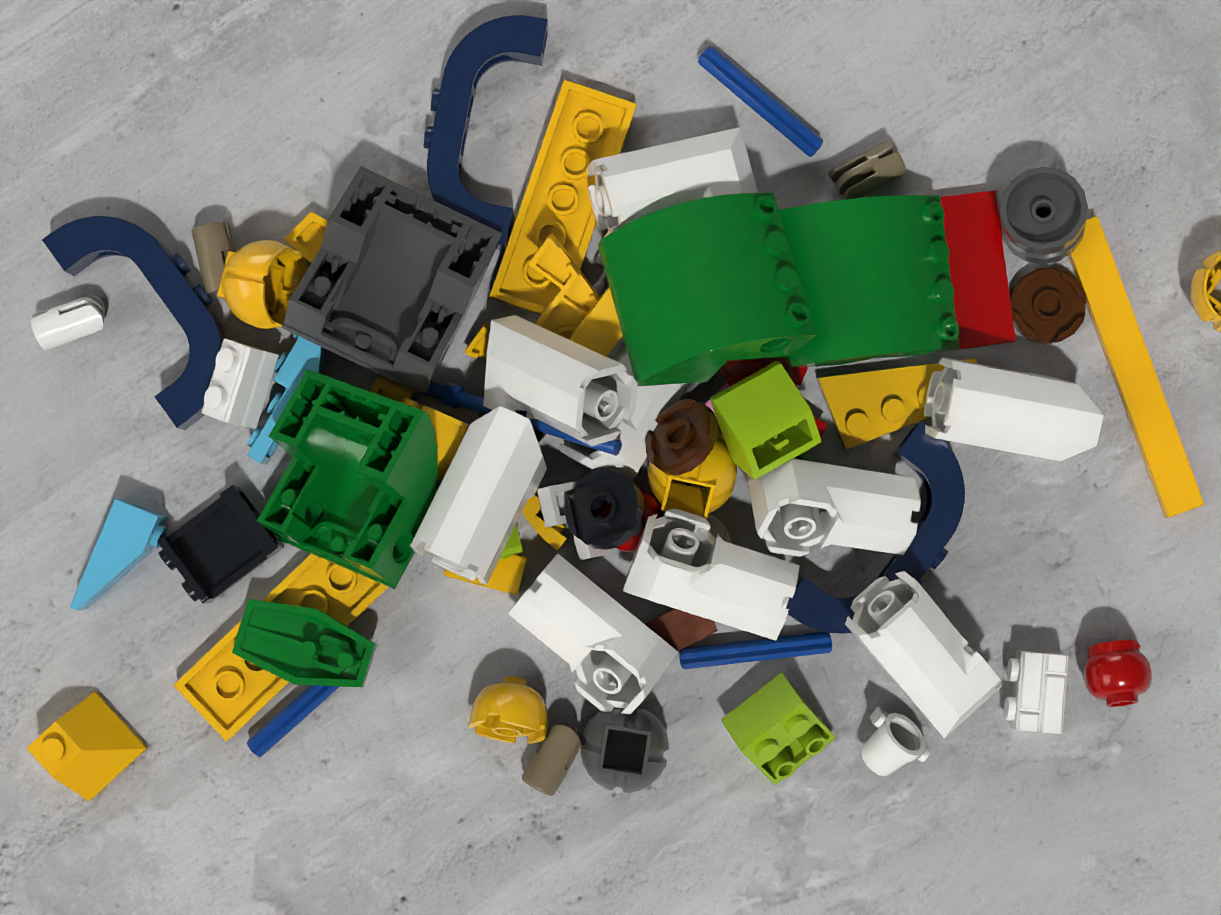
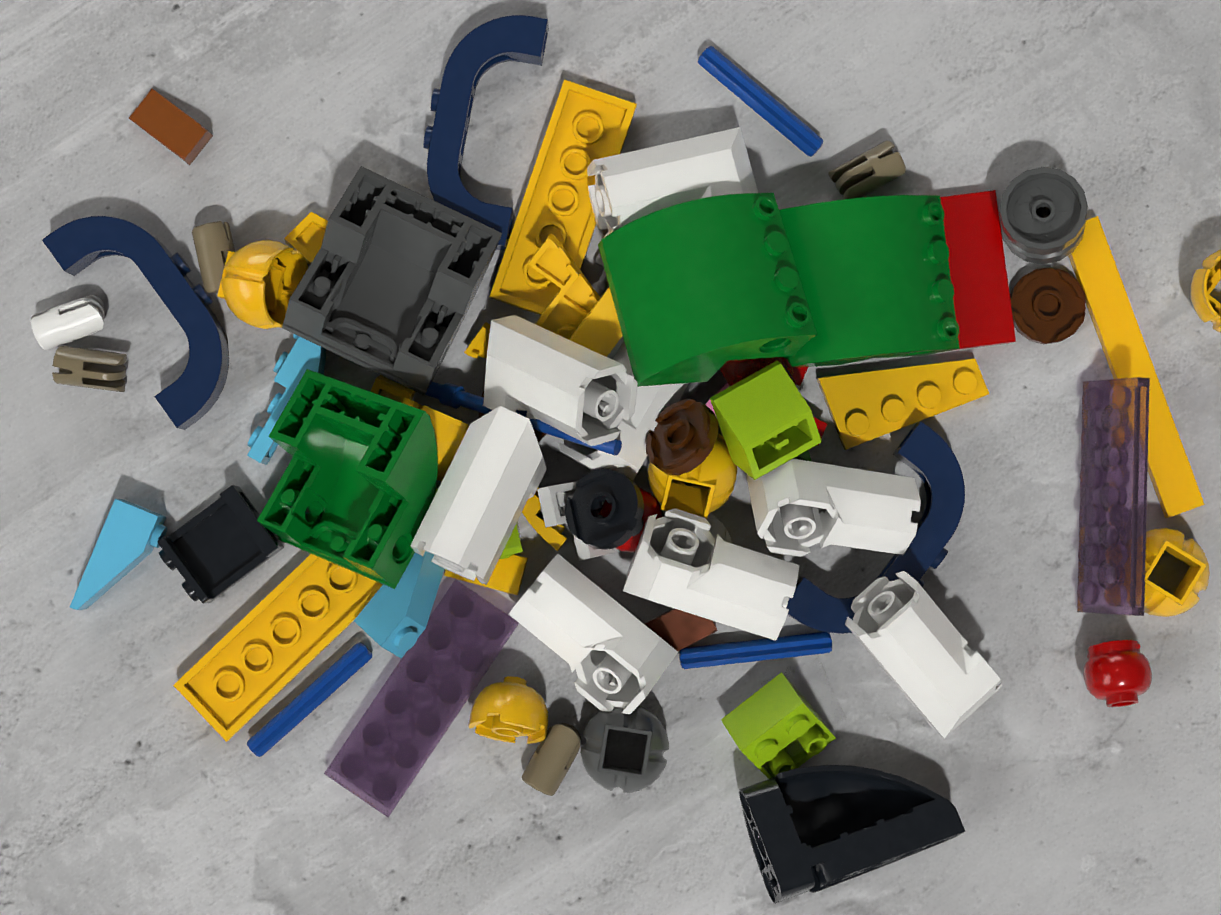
(87, 747): yellow slope -> none
(90, 368): none -> dark tan arm
(171, 126): none -> dark orange slope
(239, 383): white brick -> none
(303, 645): green piece -> none
(401, 614): none -> medium azure slope
(421, 698): none -> clear purple plate
(839, 823): none -> black panel
(893, 743): white piece -> none
(1010, 411): white brick -> none
(1037, 691): white brick -> none
(1113, 496): none -> clear purple plate
(1157, 600): none -> yellow piece

